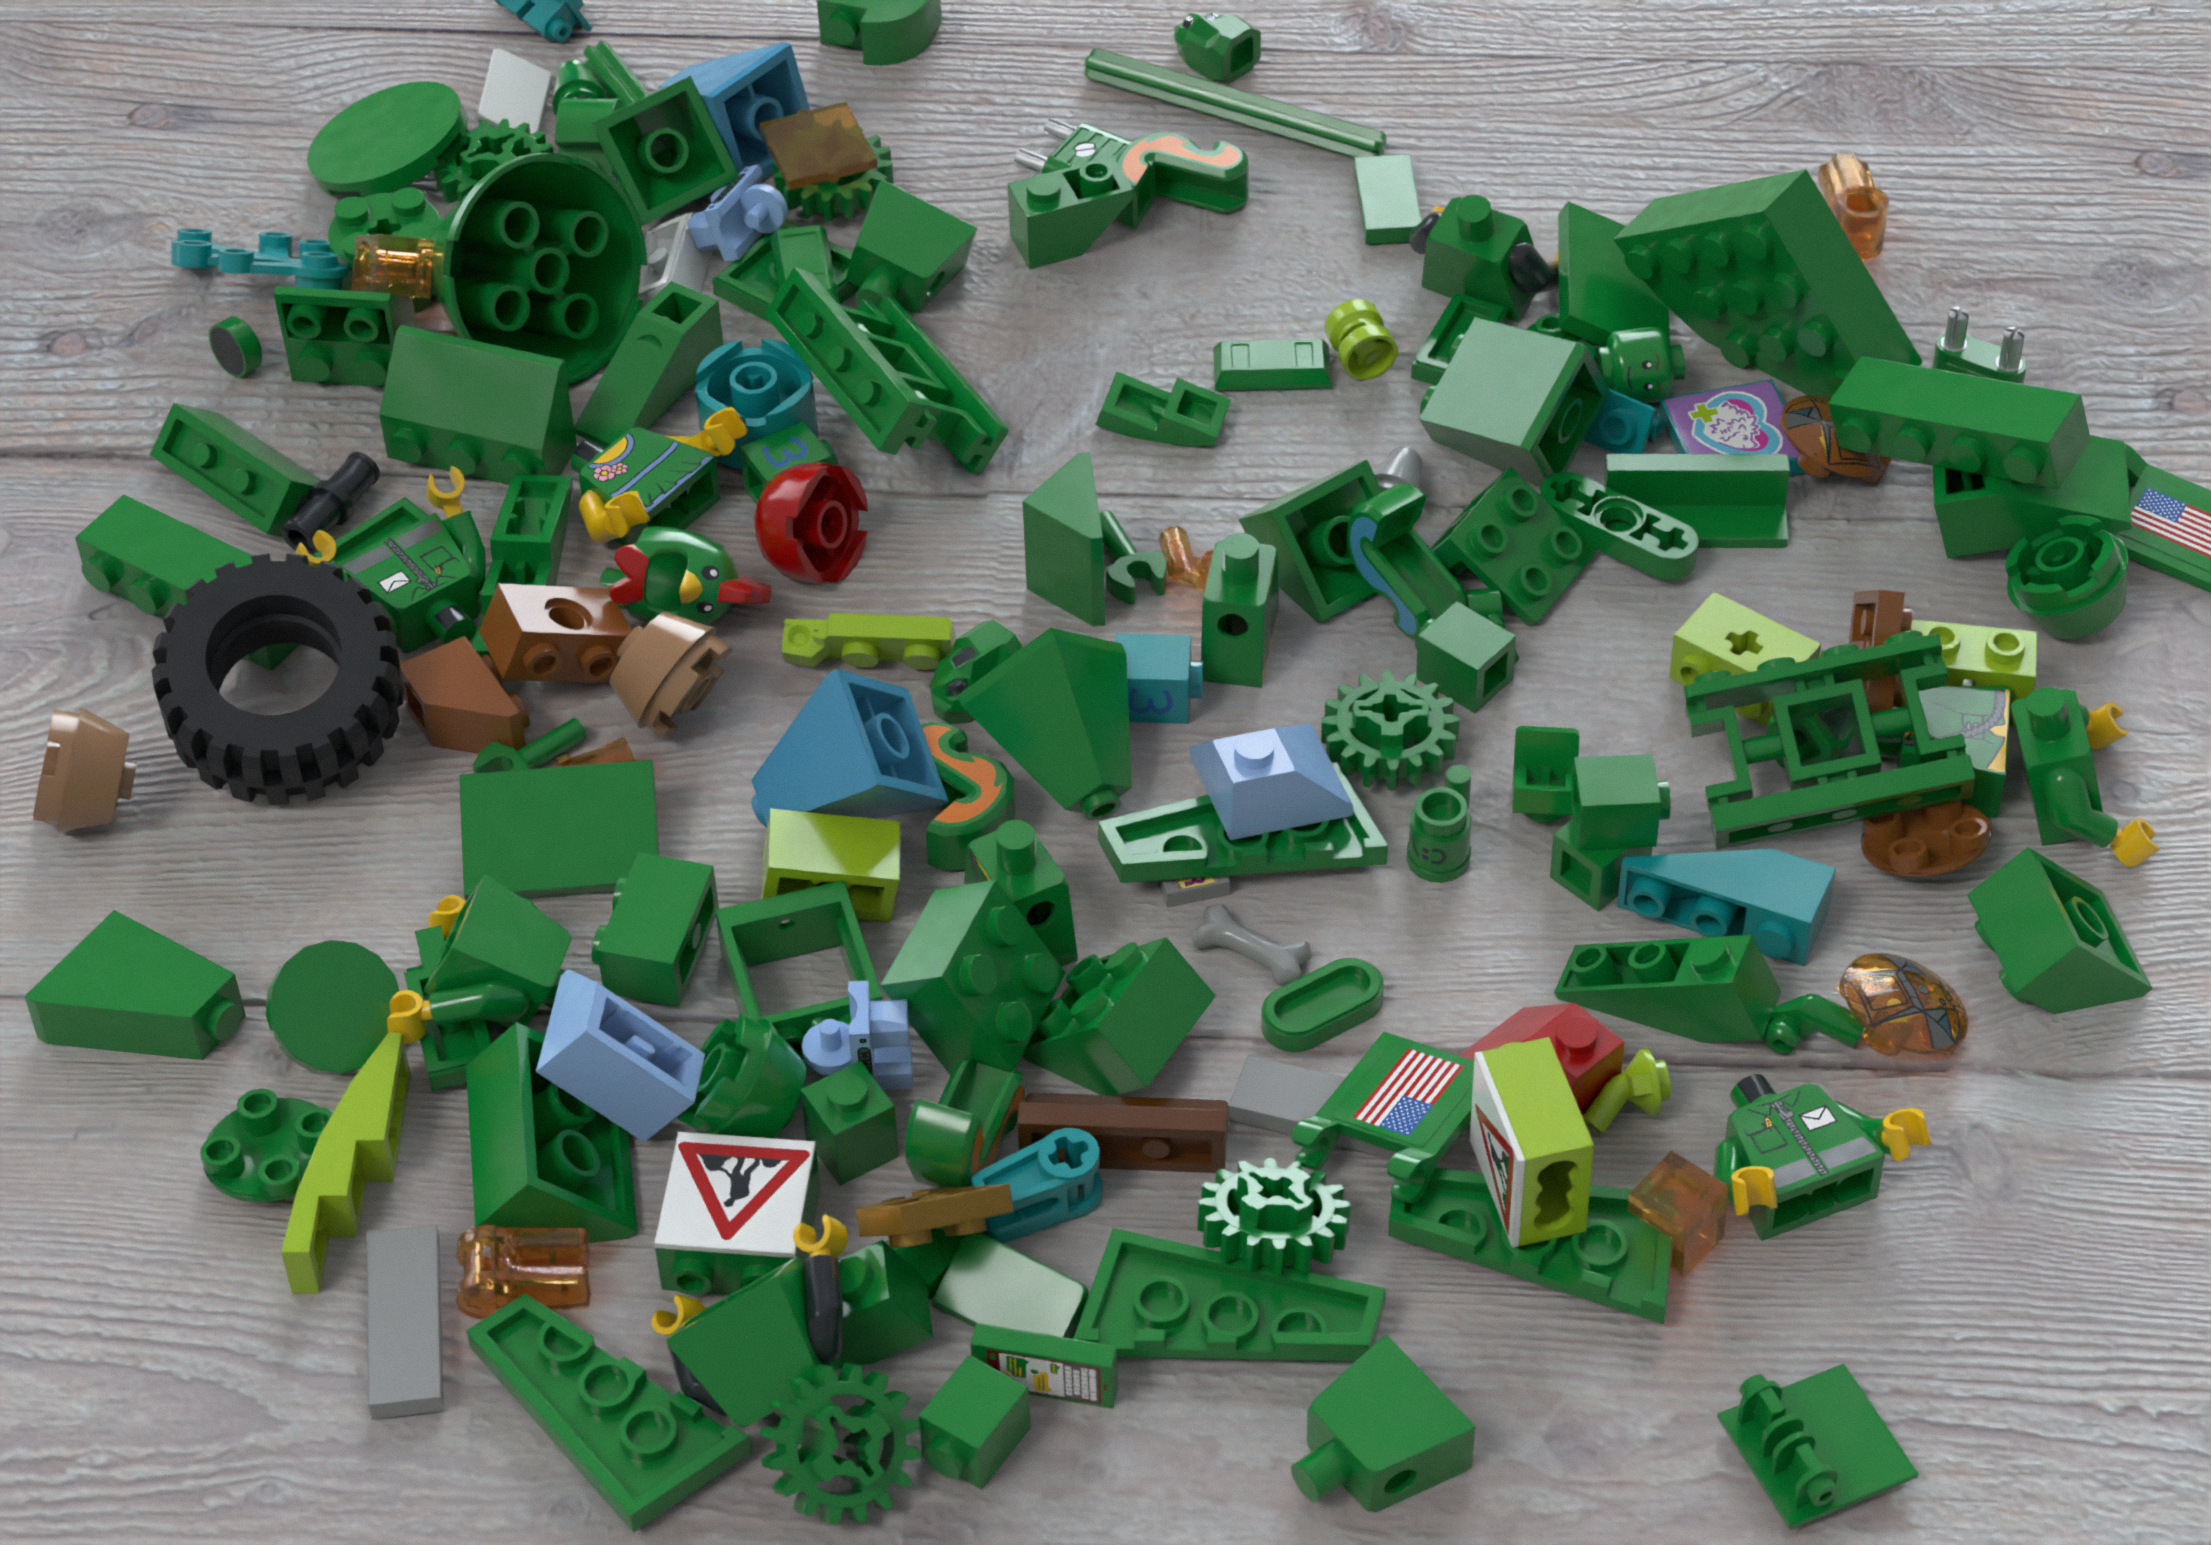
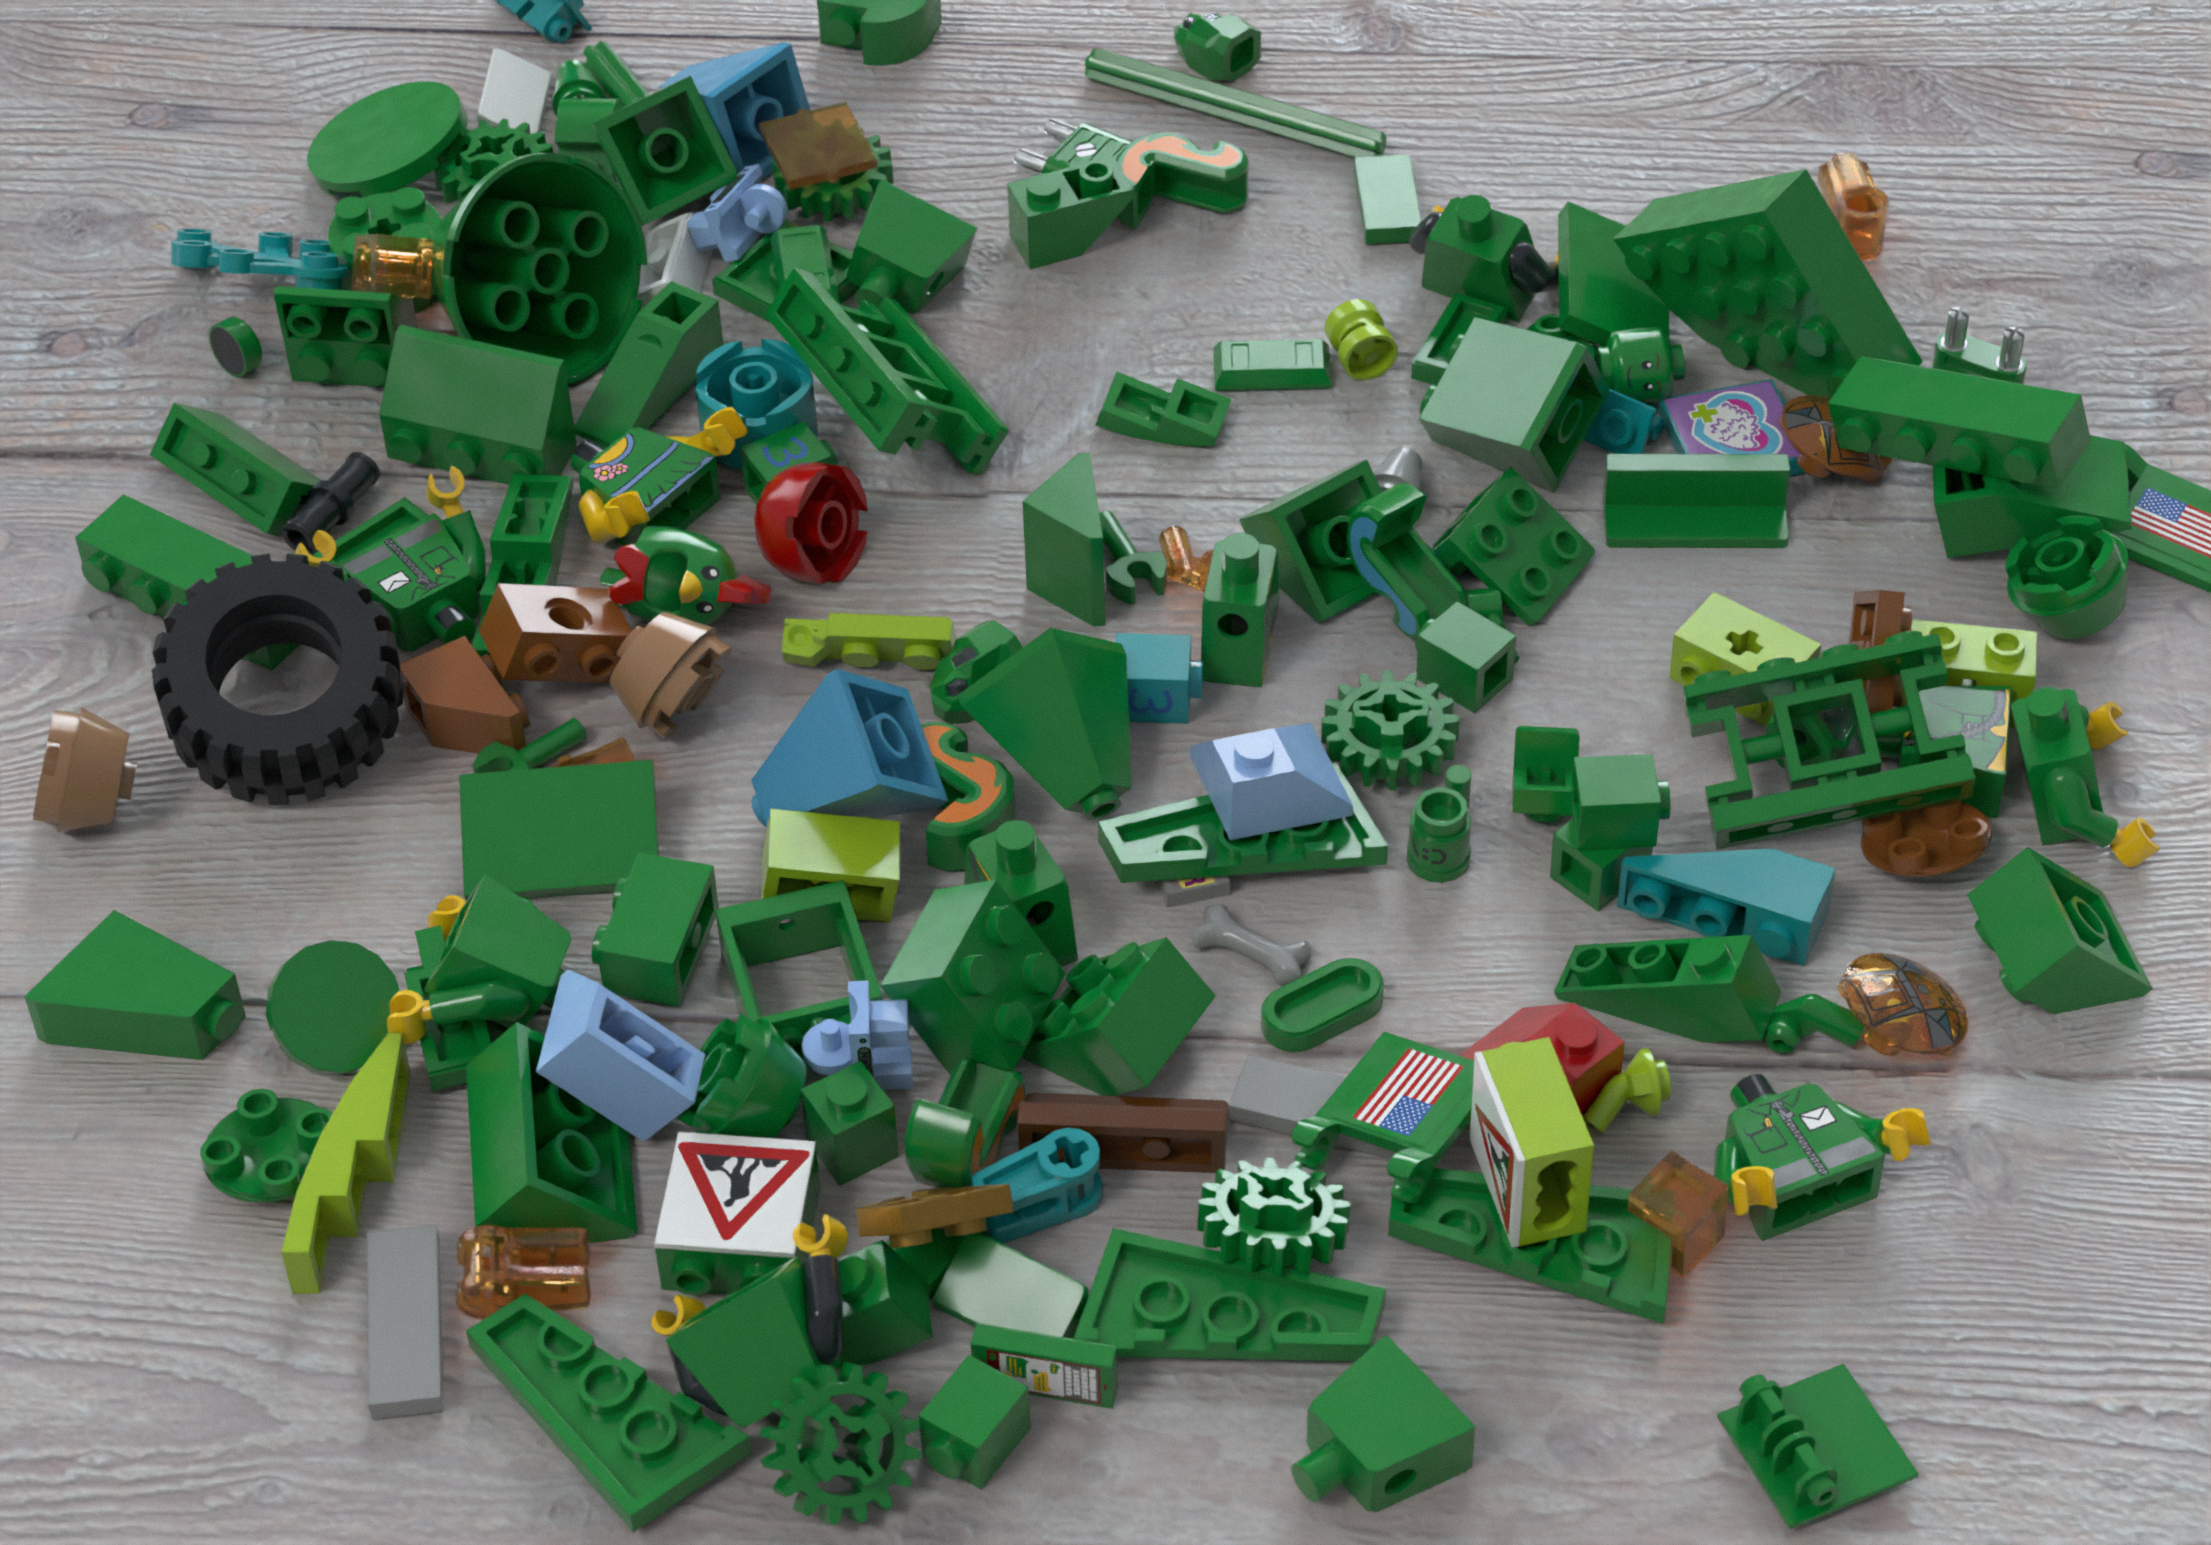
(1653, 545): green beam -> none

